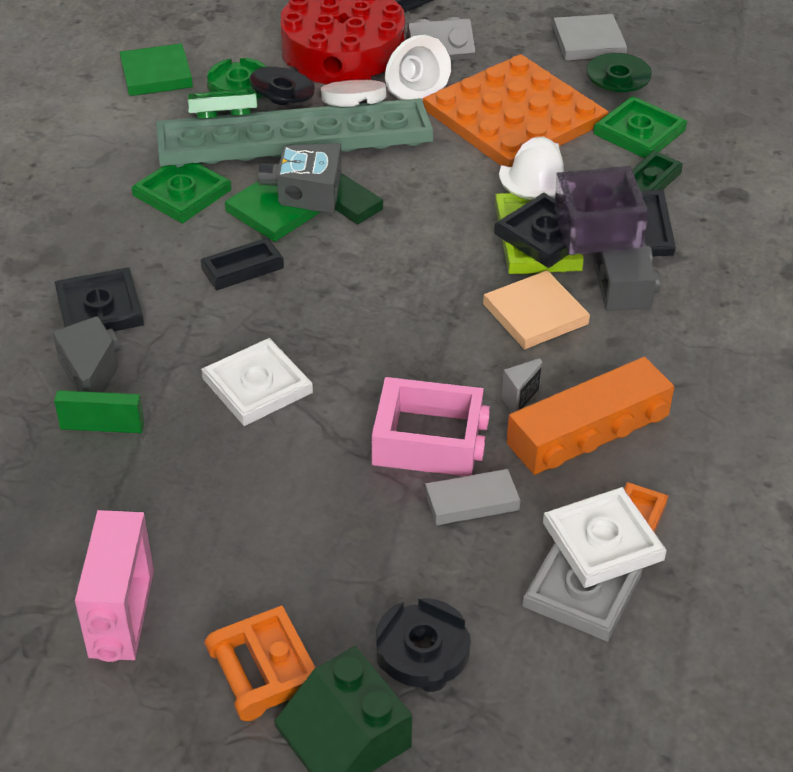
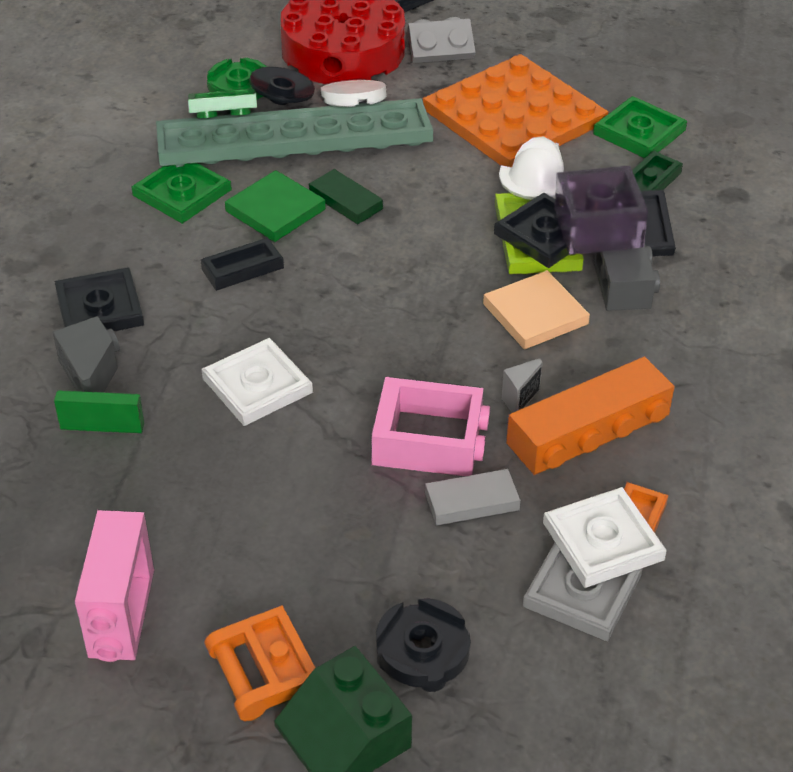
(155, 69): green tile -> none
(306, 176): dark grey torso -> none
(418, 68): white helmet -> none
(588, 36): light grey tile -> none
(619, 72): dark green dish -> none

